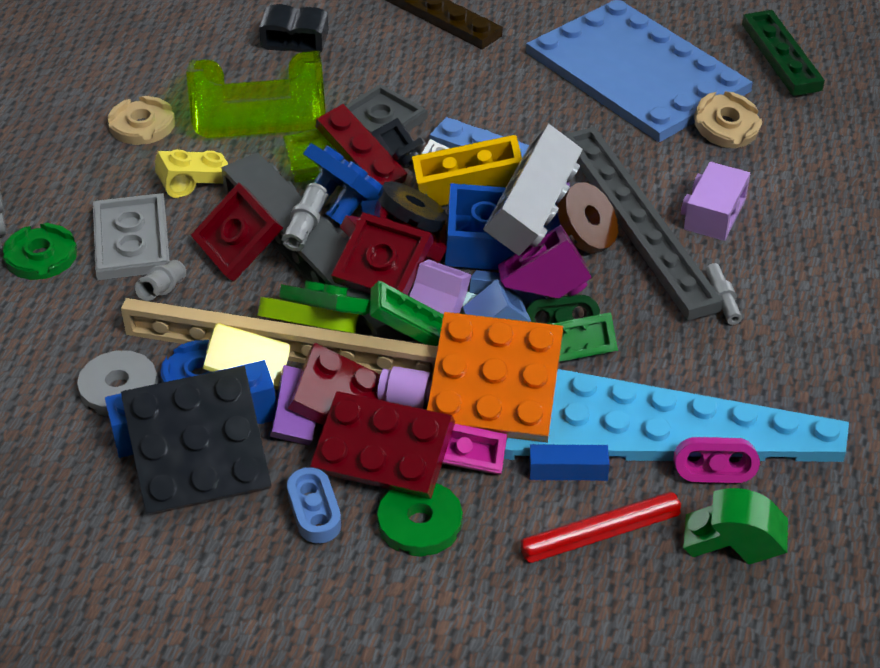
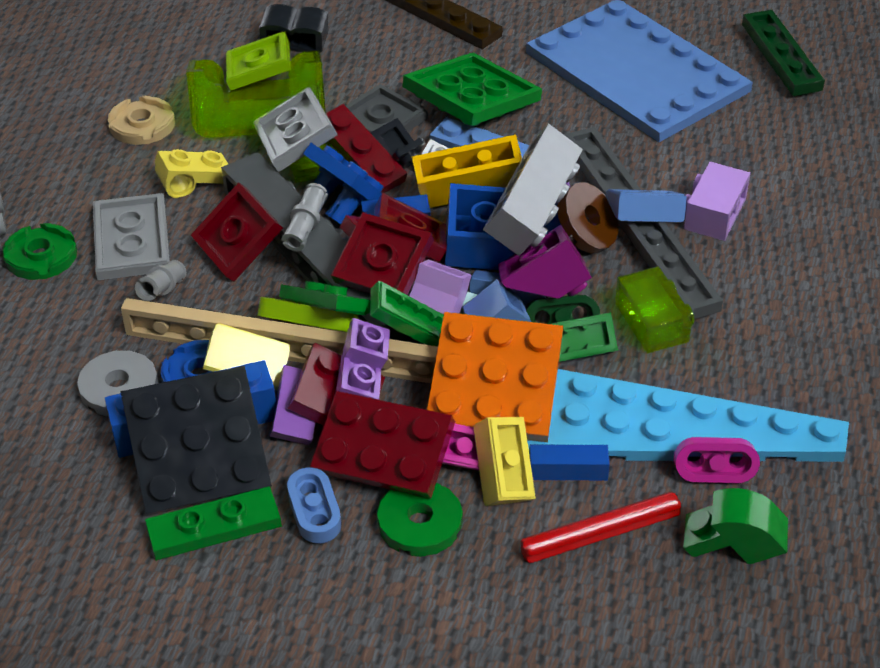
(213, 523): none -> green plate
(257, 60): none -> lime plate
(292, 127): none -> light grey tile
(363, 359): none -> medium lavender slope
(405, 386): lavender brick -> none
(408, 203): black tile -> none
(472, 88): none -> green plate
(504, 460): none -> light yellow slope
(647, 205): none -> medium blue slope
(654, 309): none -> clear neon green brick
(722, 132): tan tile -> none
(726, 292): light grey bar -> none

